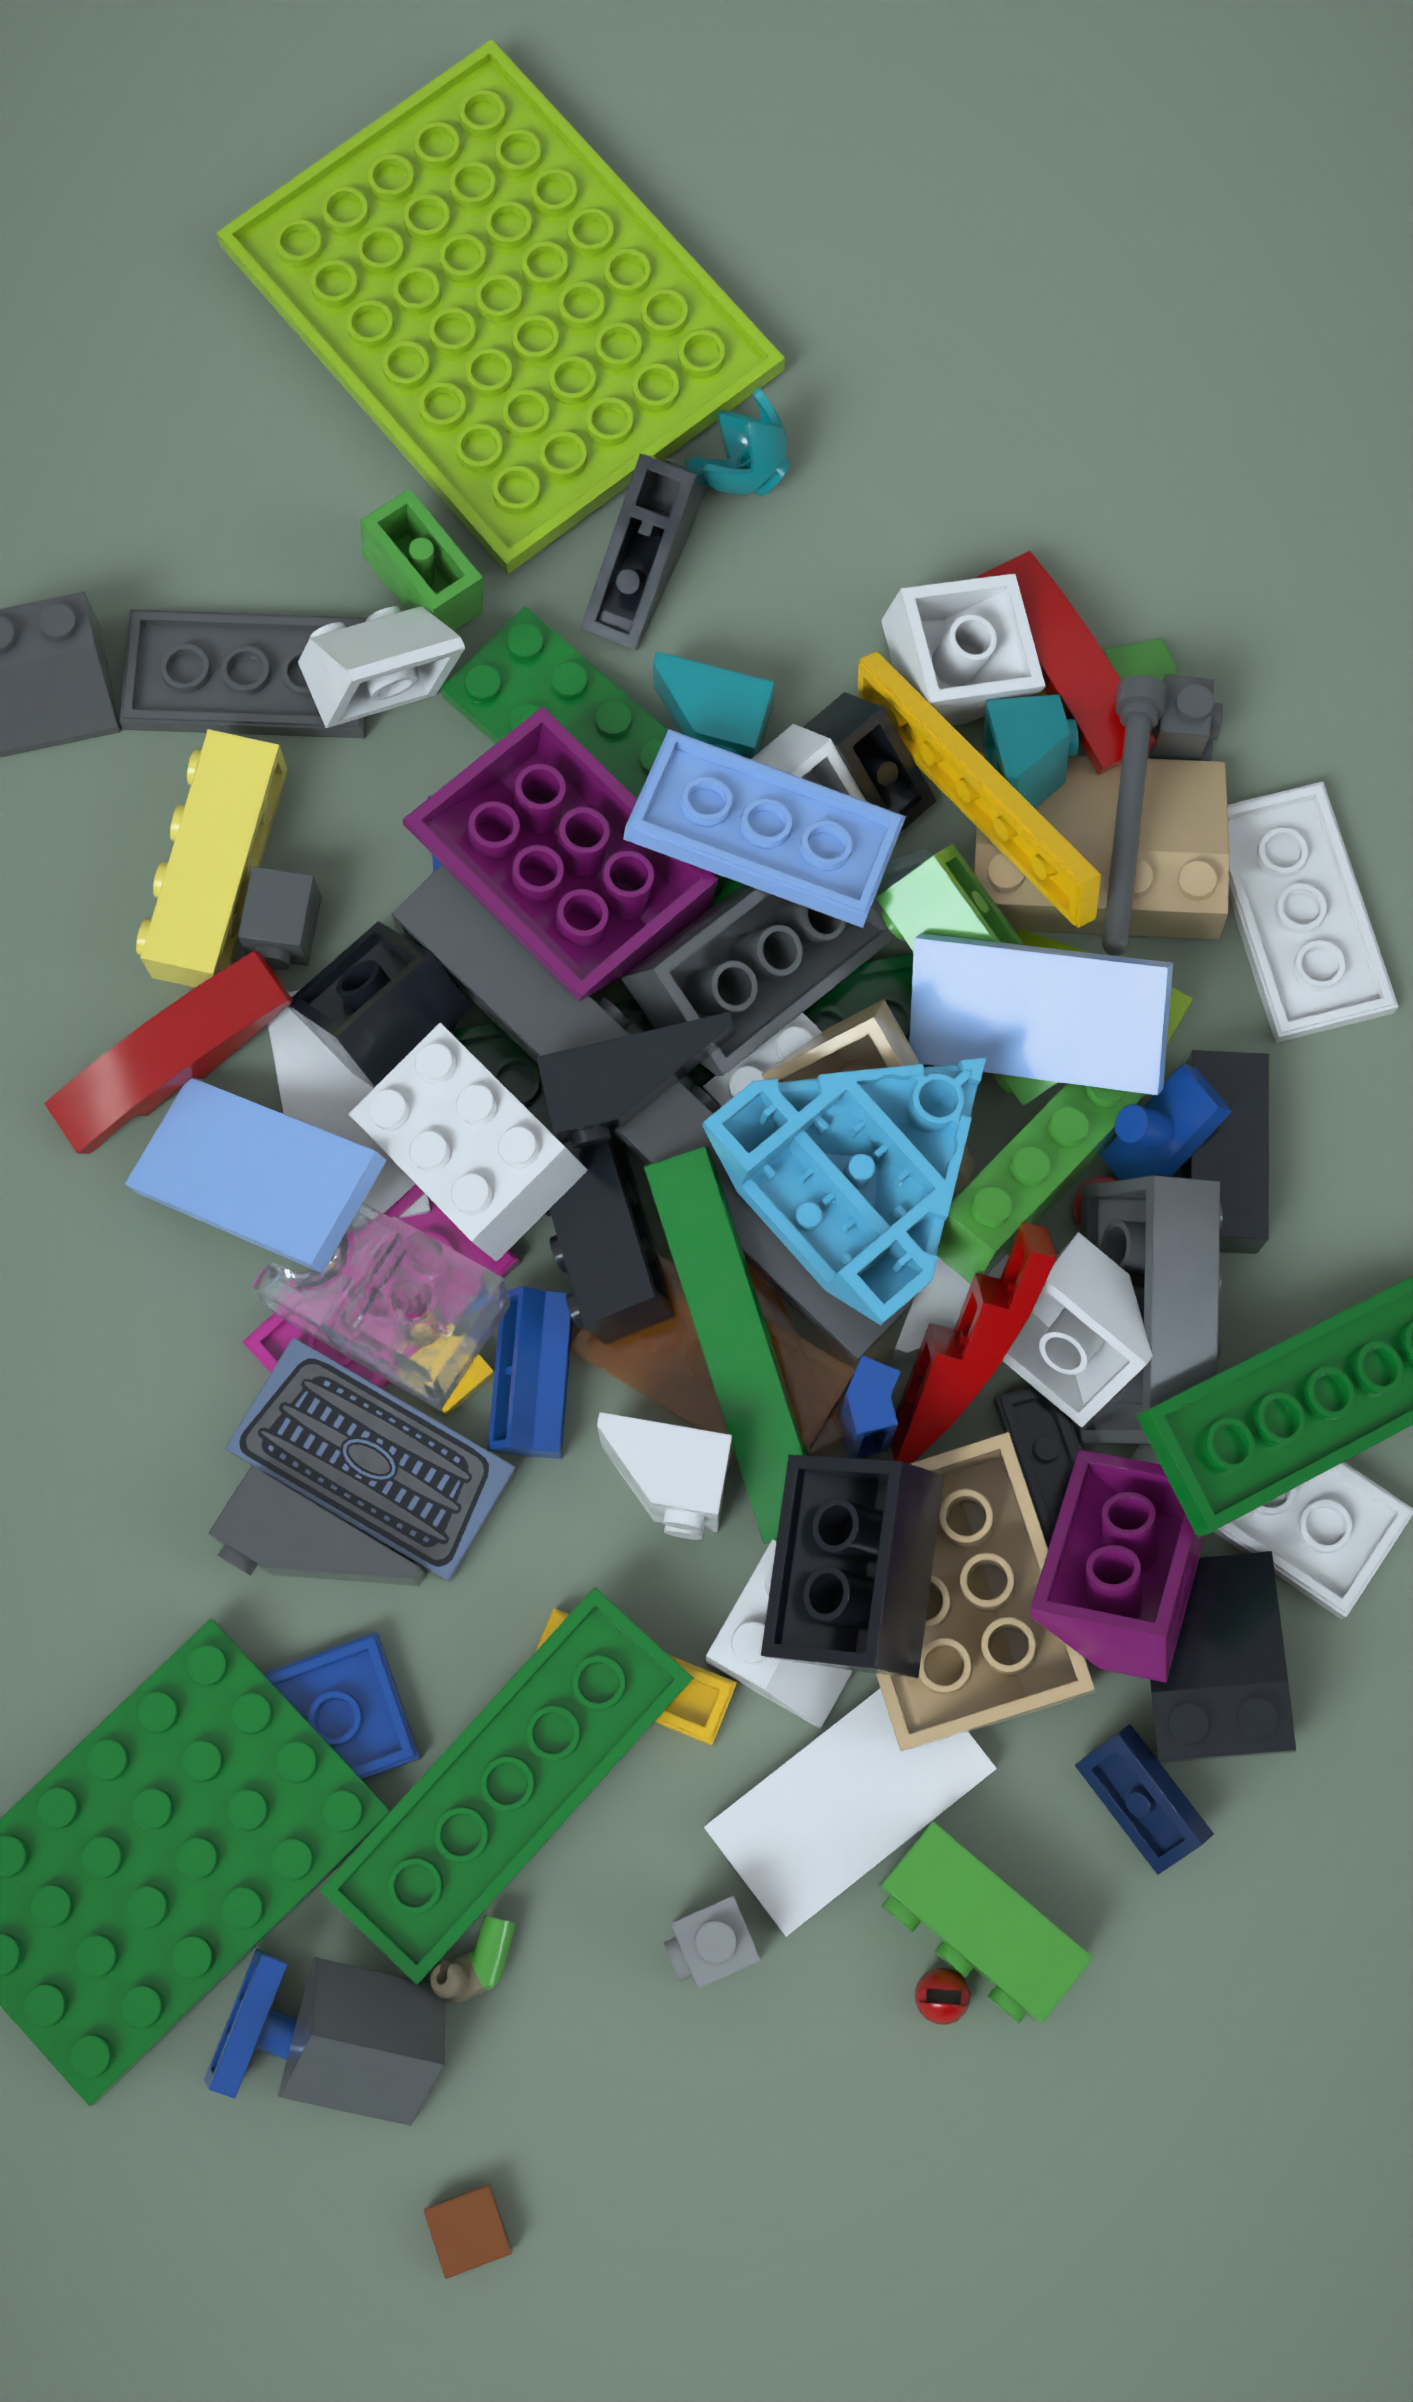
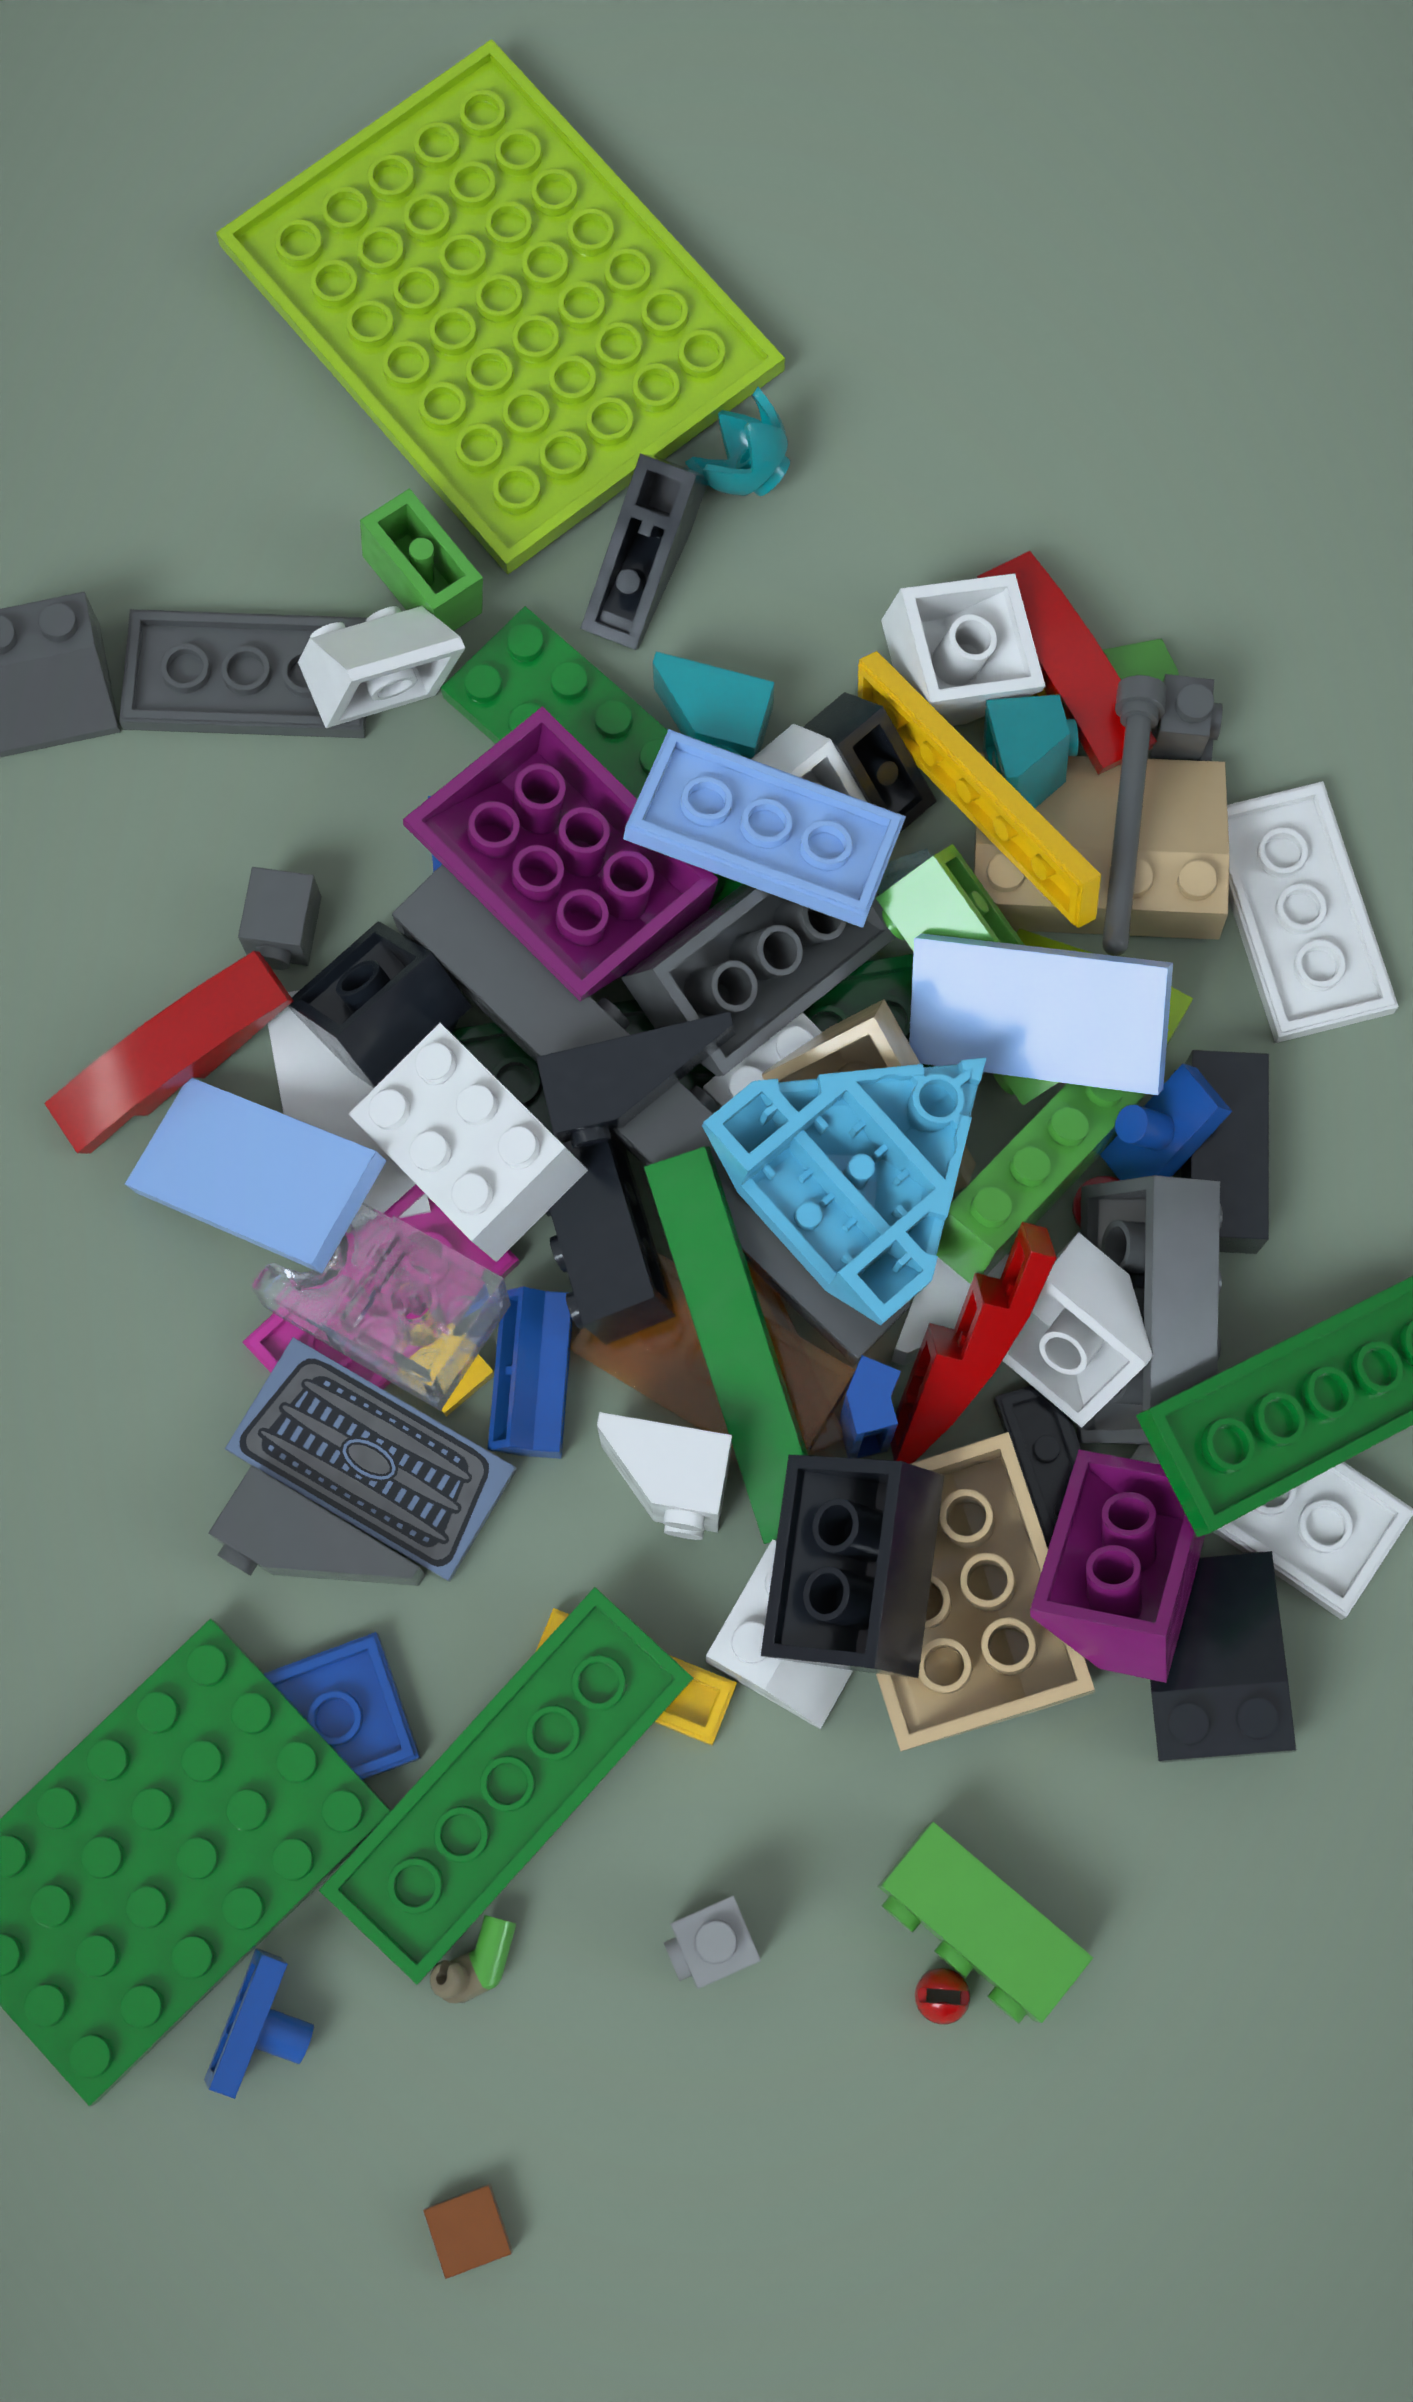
(214, 848): light yellow brick -> none
(365, 2043): dark grey slope -> none
(840, 1810): white tile -> none
(1144, 1799): dark blue plate -> none

